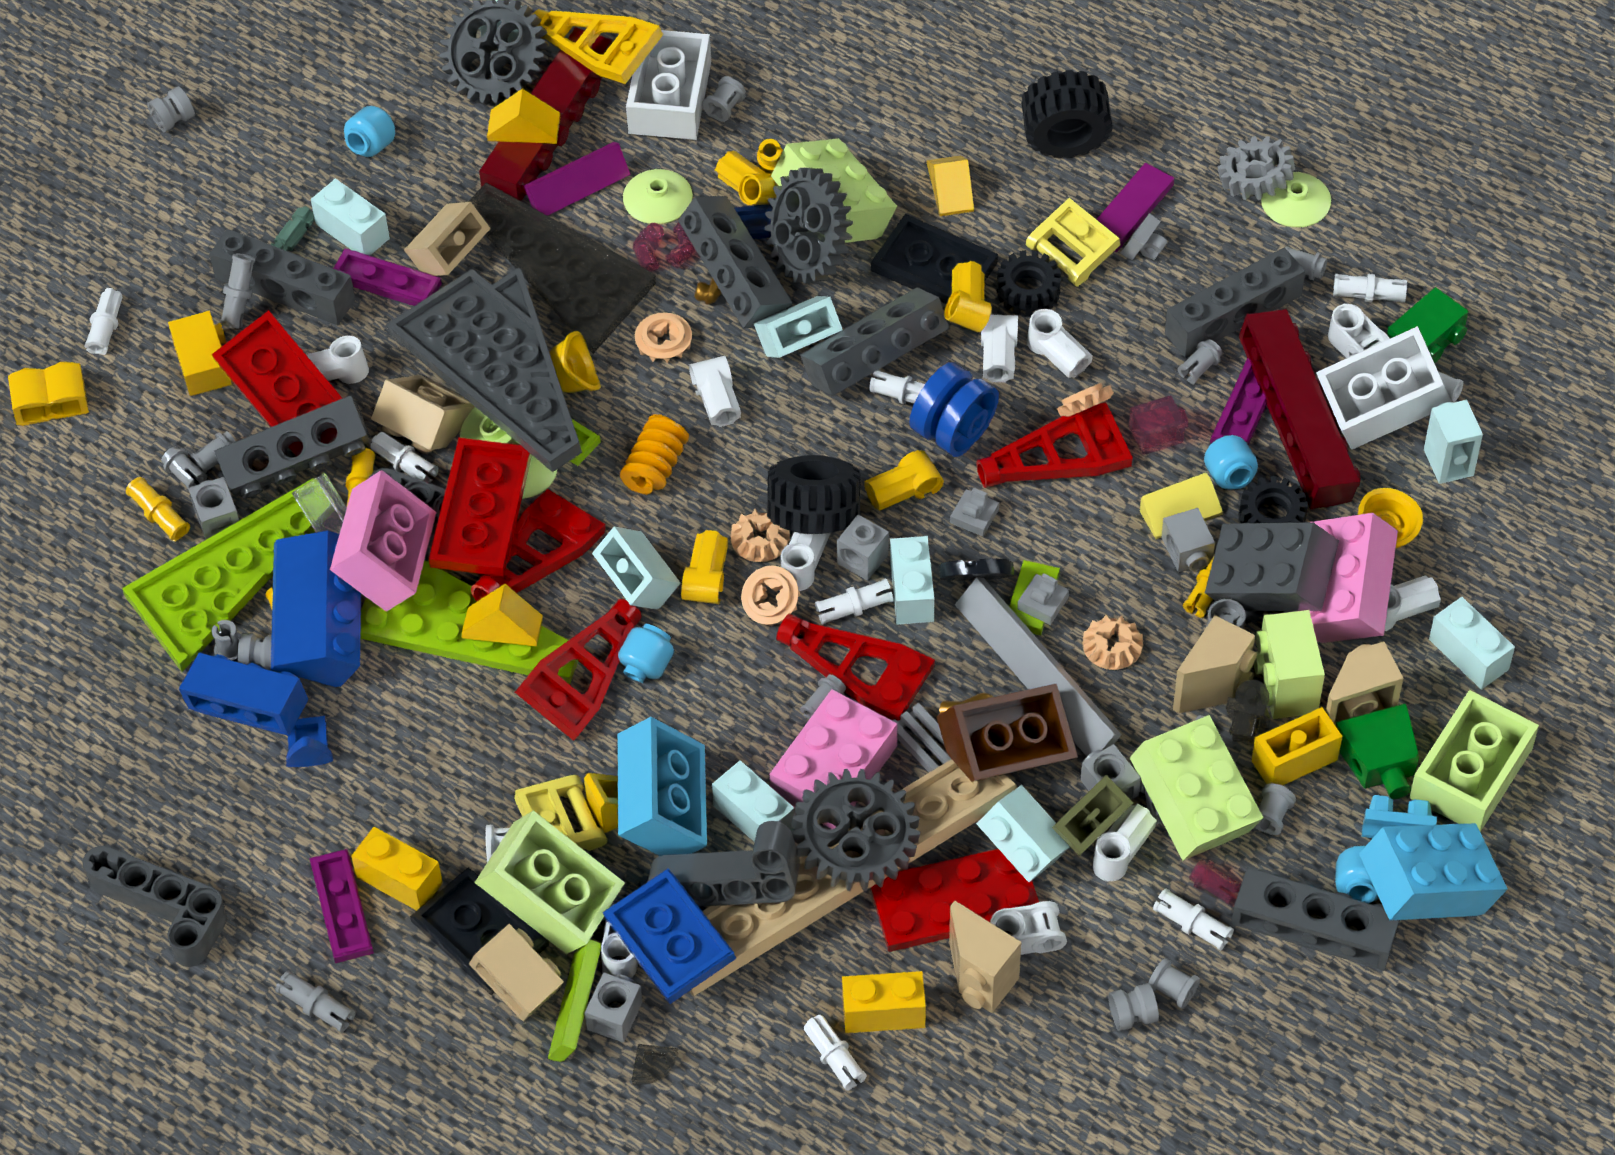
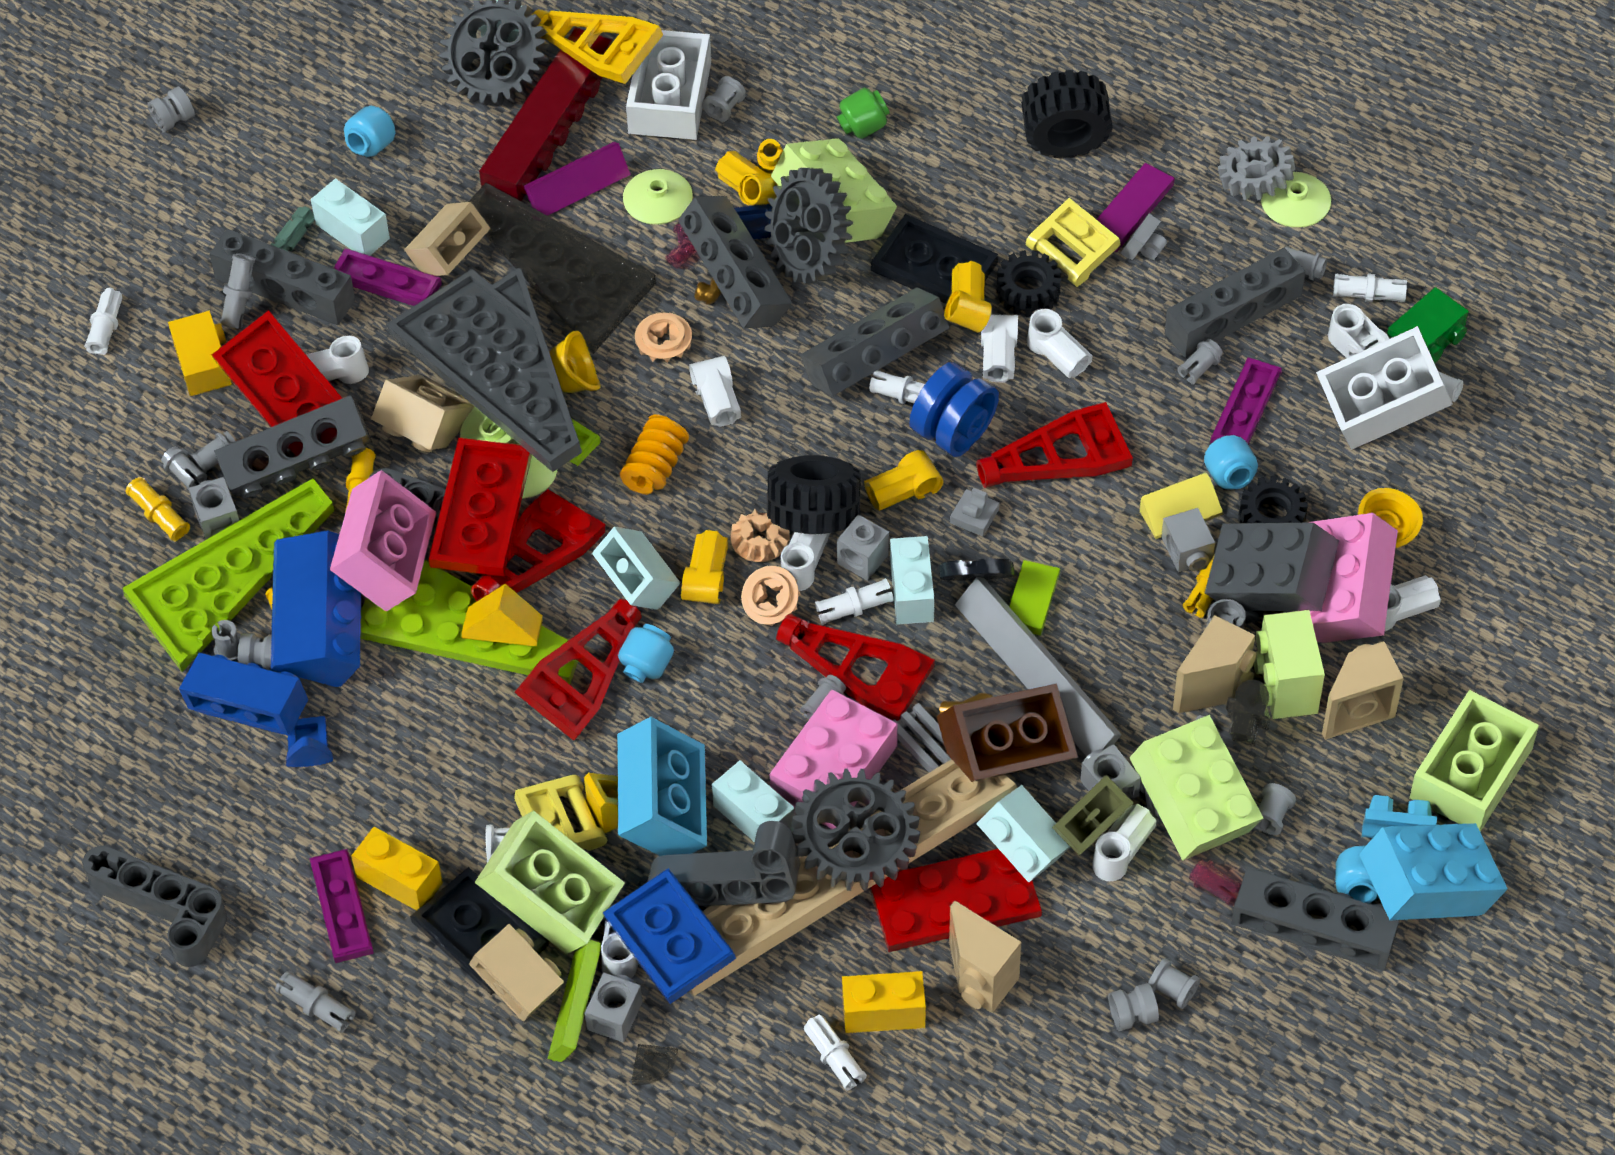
(48, 393): yellow brick -> none
(321, 504): clear tile -> none
(402, 457): white axle -> none
(523, 120): yellow slope -> none
(647, 244): clear pink arm -> none
(798, 326): light aqua brick -> none
(863, 113): none -> bright green head
(951, 185): yellow slope -> none
(1032, 926): white piece -> none
(1043, 598): light grey tile -> none
(1085, 399): light nougat gear -> none
(1123, 653): light nougat gear -> none
(1157, 424): clear pink brick -> none
(1193, 919): white pin -> none
(1297, 748): yellow brick -> none
(1299, 409): dark red brick -> none
(1381, 749): green torso -> none
(1453, 441): light aqua brick -> none
(1471, 643): light aqua brick -> none

